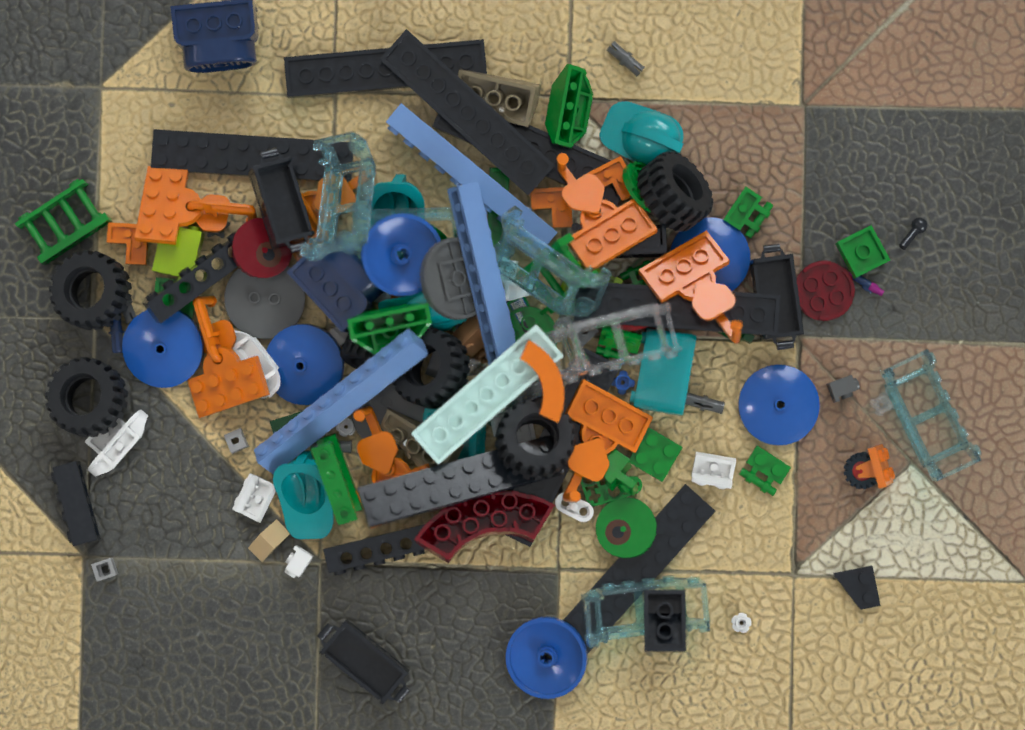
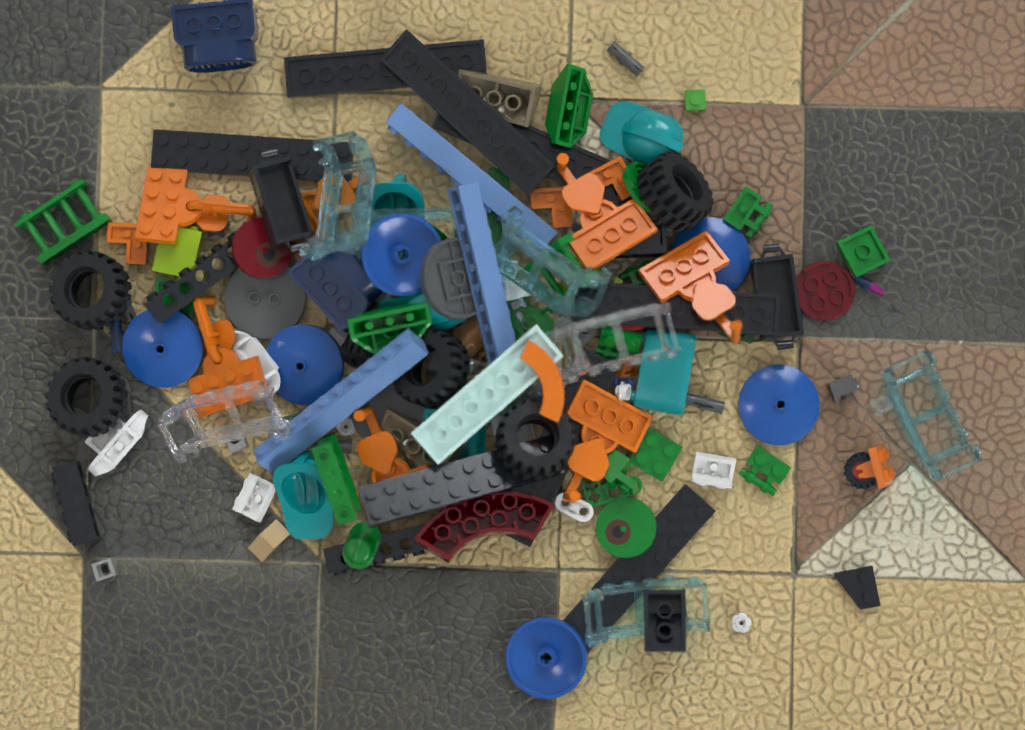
(240, 429): none -> clear windscreen
(298, 562): white brick -> none
(361, 545): none -> green piece
(364, 661): black container -> none
(623, 391): none -> white plate
(627, 371): none -> dark orange plate
(695, 100): none -> bright green plate
(918, 225): black bar -> none

